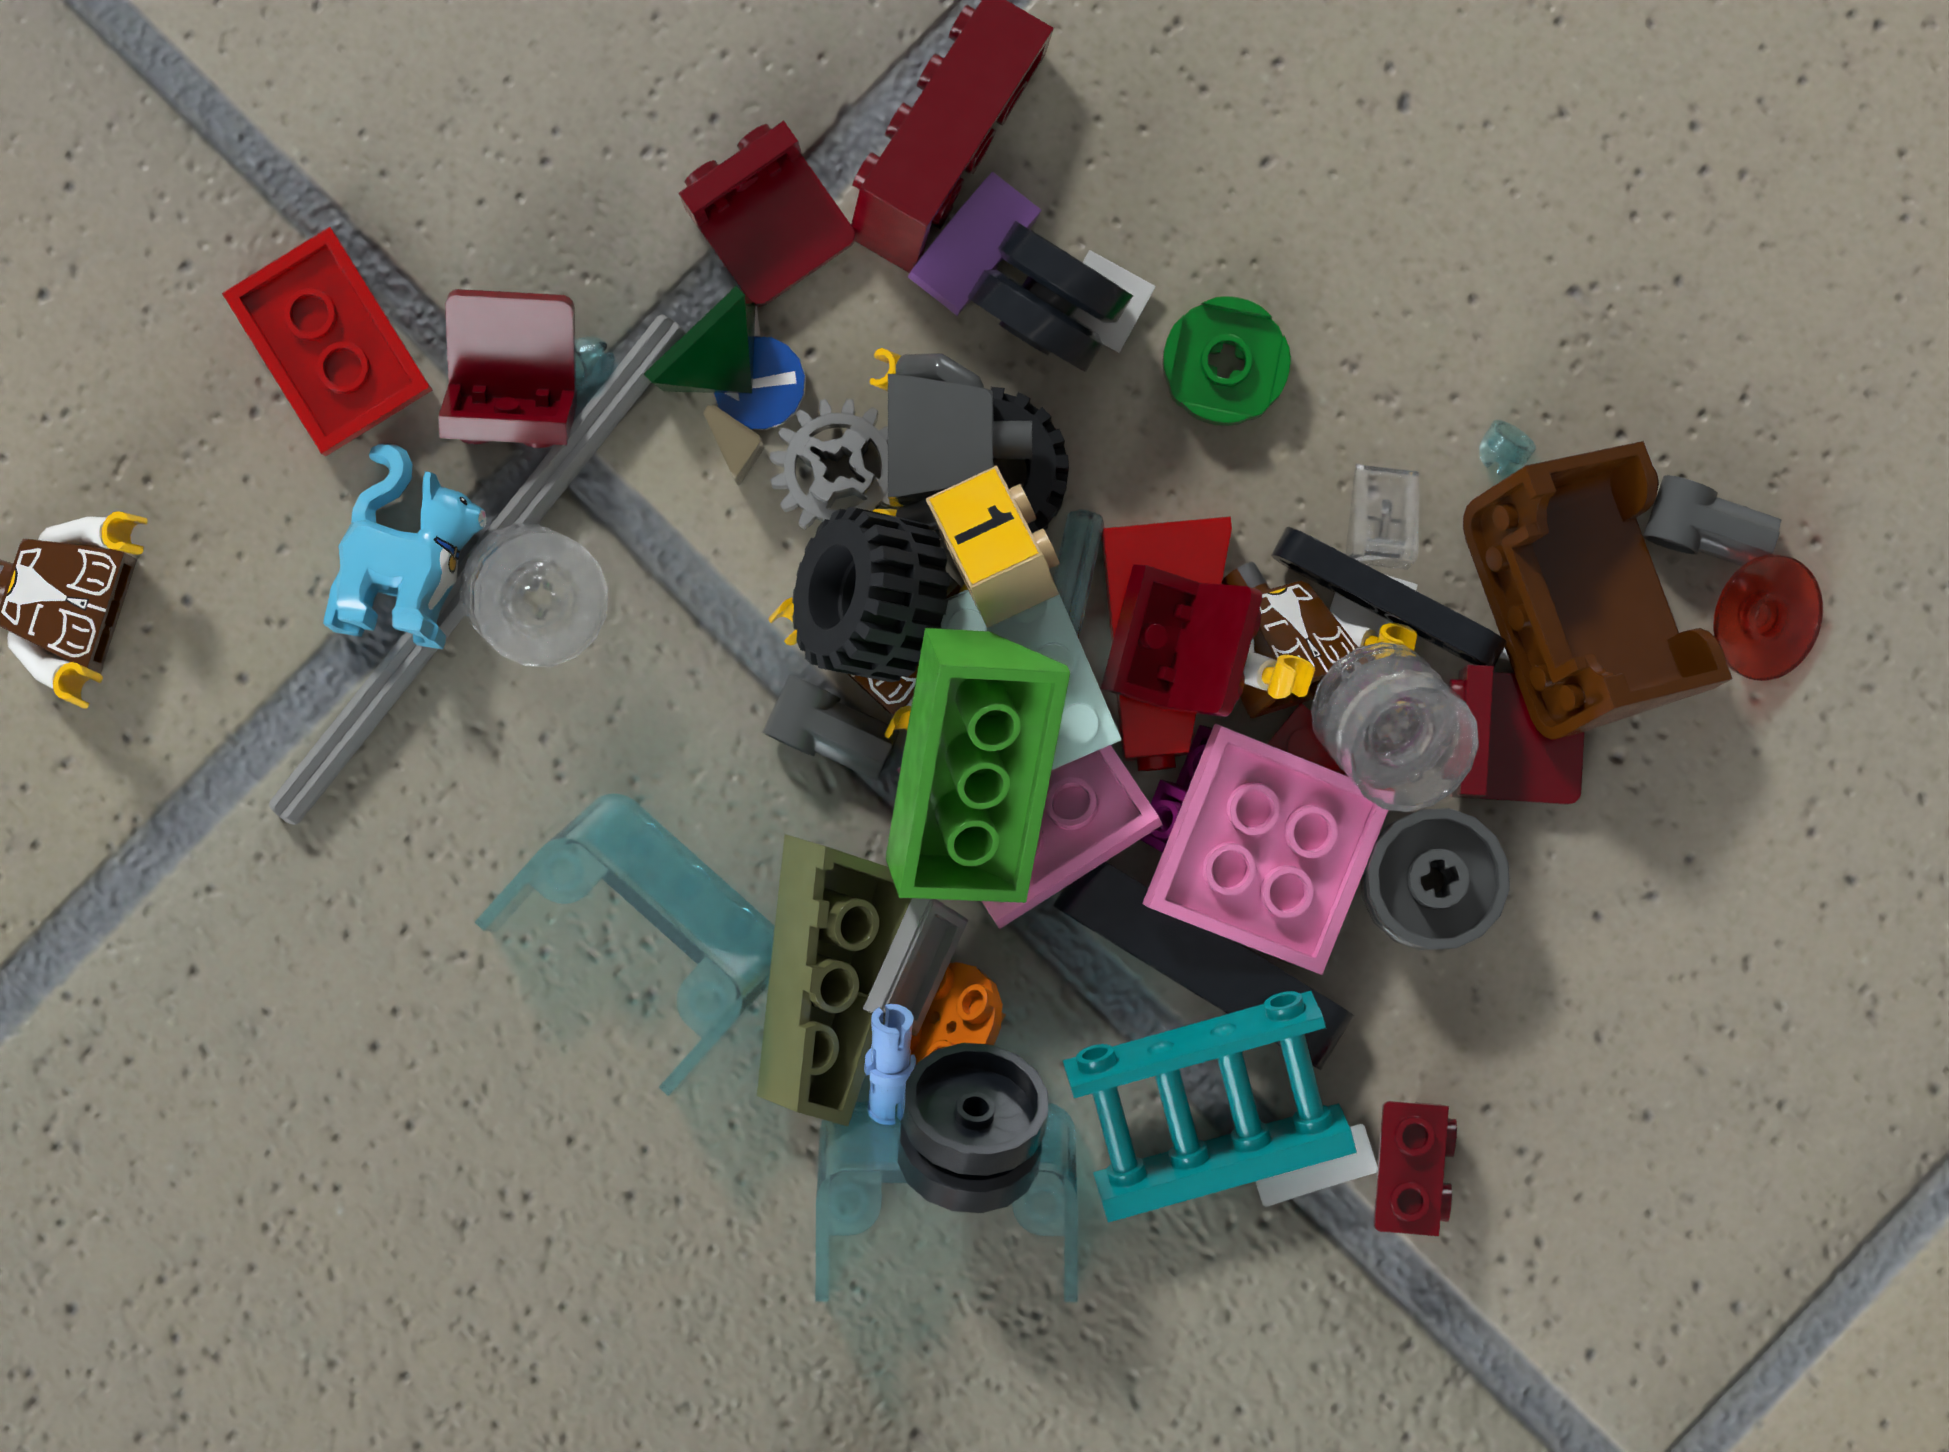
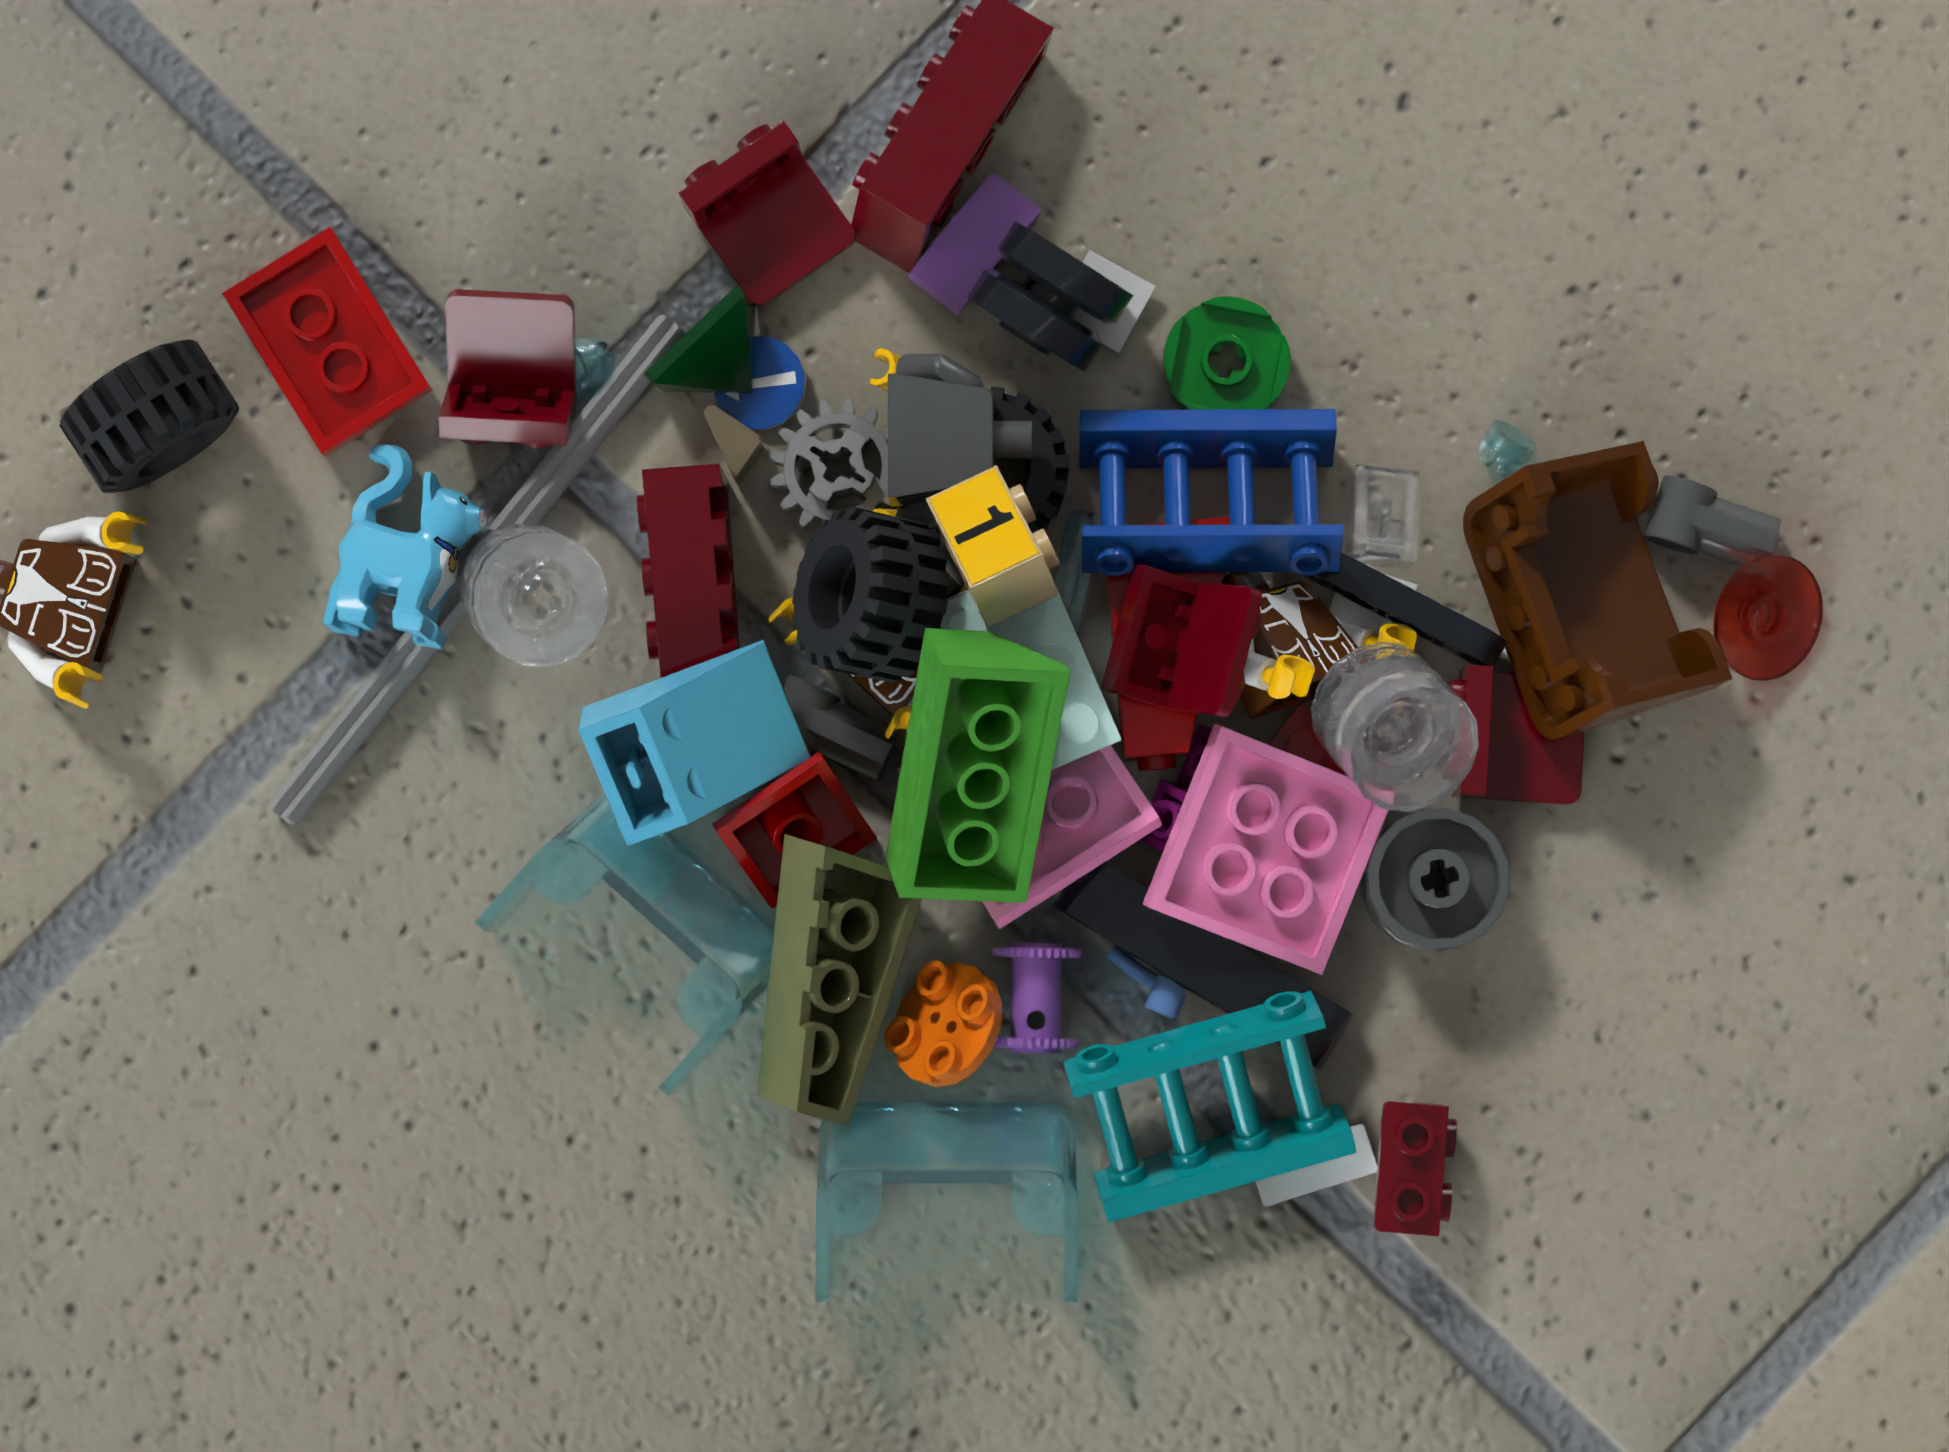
(149, 416): none -> black tyre
(688, 565): none -> dark red wedge
(692, 741): none -> medium azure slope
(801, 804): none -> red slope
(889, 1062): light blue pin -> none
(917, 959): light grey tile -> none
(972, 1127): black wheel -> none
(1036, 987): none -> medium lavender hose
(1165, 995): none -> medium blue hand
(1209, 440): none -> blue fence

